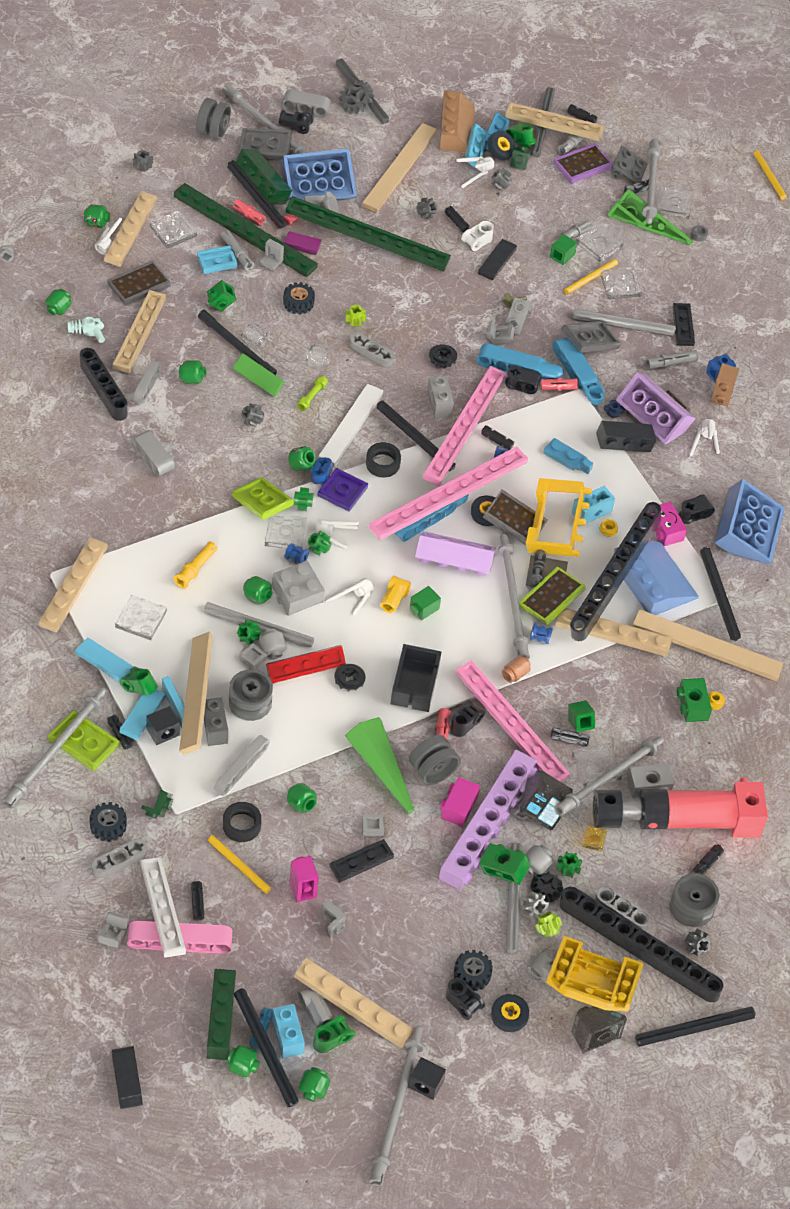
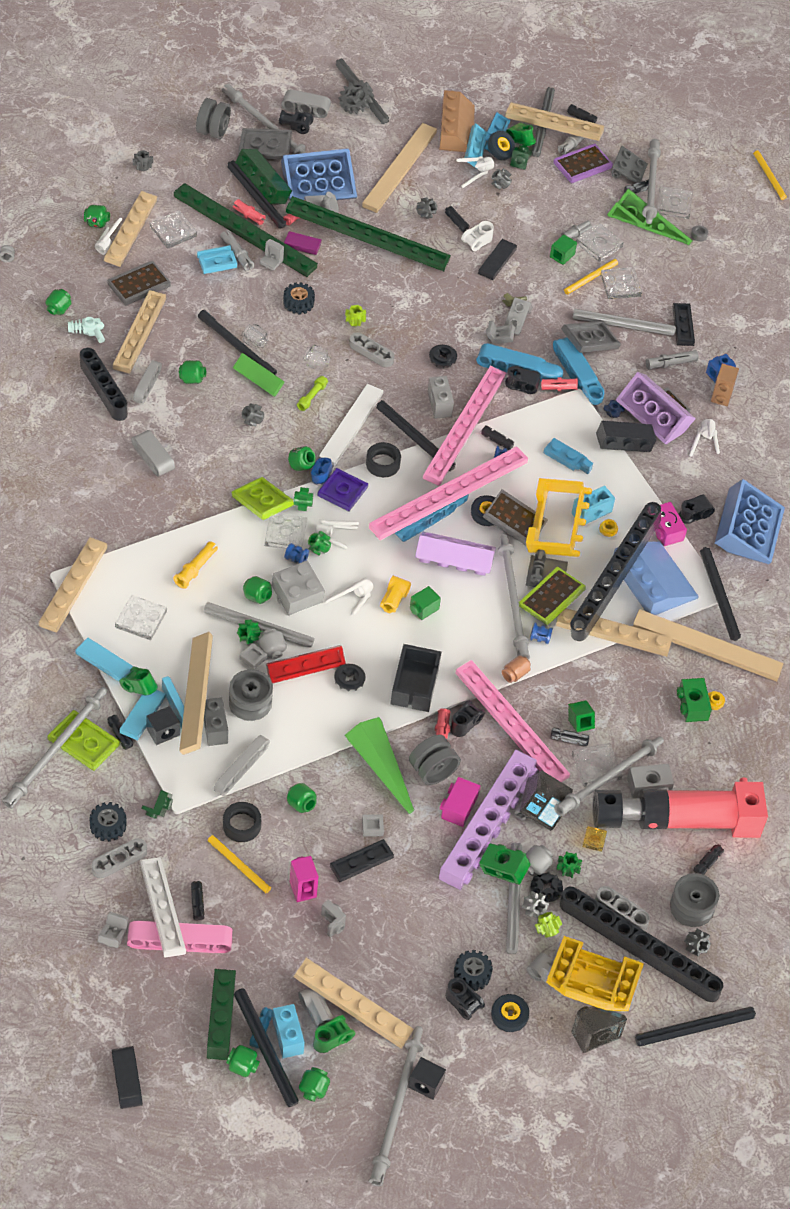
(221, 295): green brick -> none

